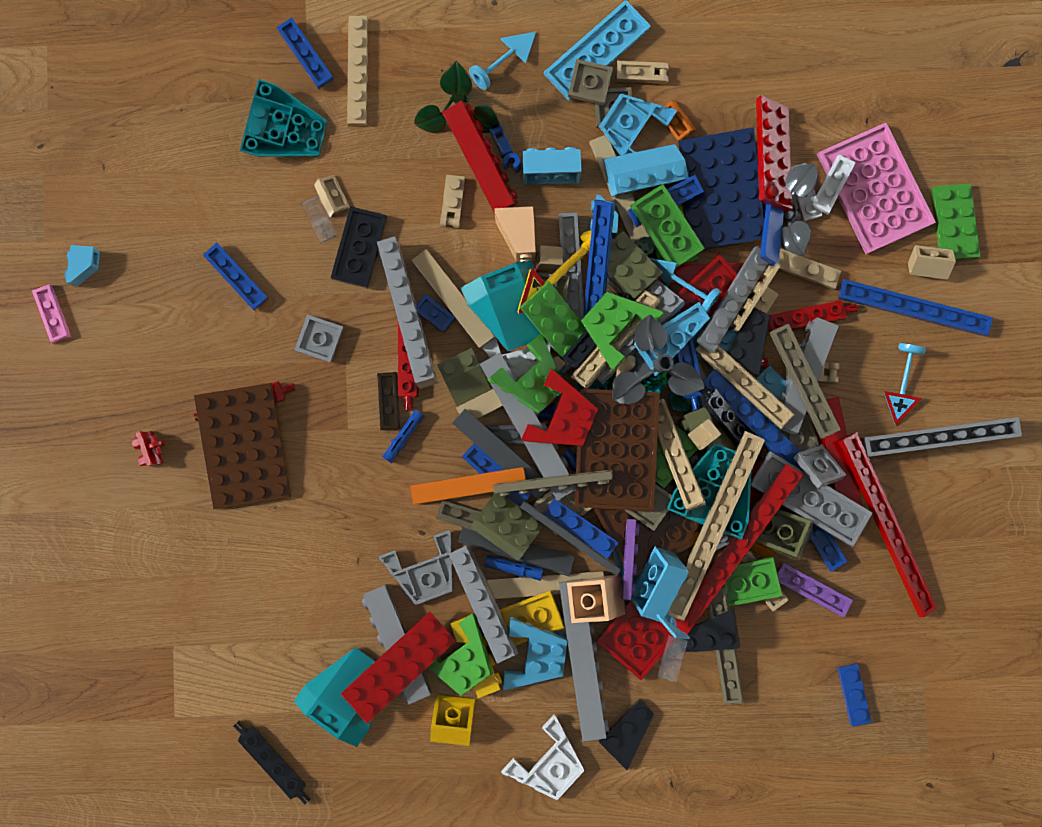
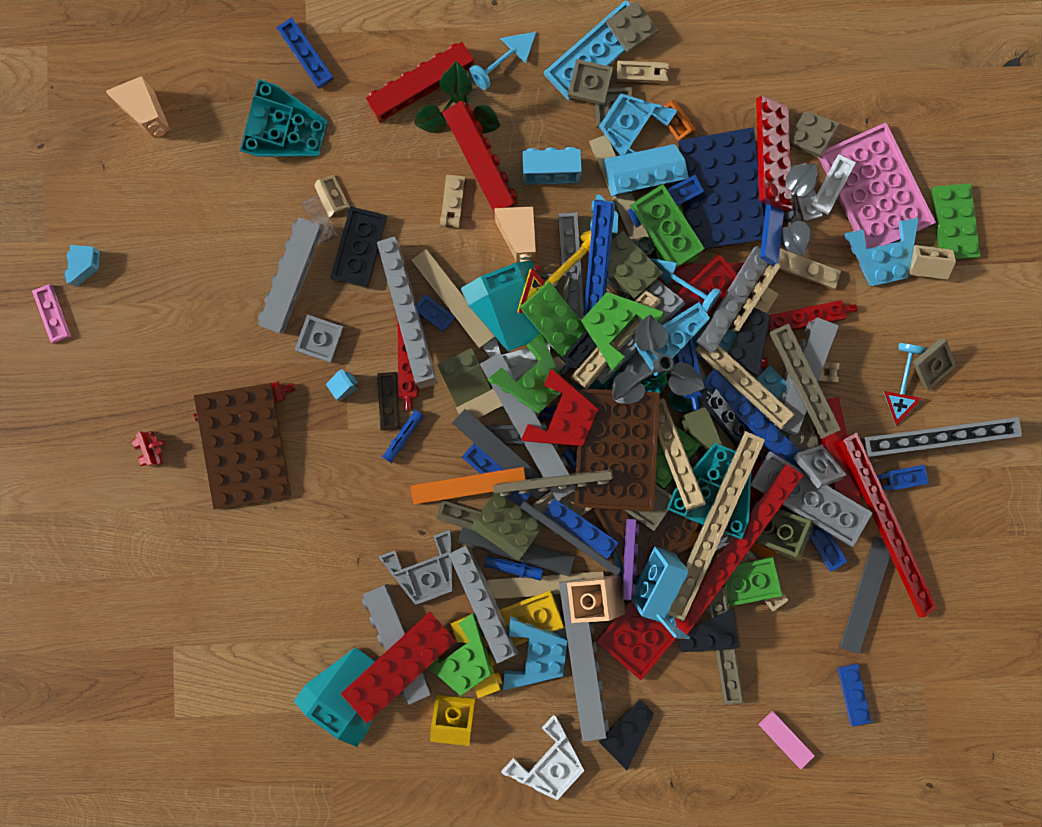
(141, 104): none -> light nougat slope
(235, 276): blue plate -> none
(271, 762): black plate -> none
(290, 276): none -> light grey brick
(342, 385): none -> medium azure slope
(357, 70): tan plate -> none
(416, 83): none -> red brick
(505, 149): blue piece -> none
(549, 258): tan panel -> none
(626, 365): tan arm -> none
(631, 26): none -> dark tan plate
(672, 659): clear slope -> none
(704, 434): tan panel -> none
(786, 740): none -> bright pink tile
(813, 134): none -> dark tan plate
(813, 590): medium lavender plate -> none
(865, 596): none -> dark grey tile
(887, 261): none -> medium azure wing
(905, 478): none -> blue hinge
(915, 308): blue plate -> none
(934, 363): none -> dark tan plate

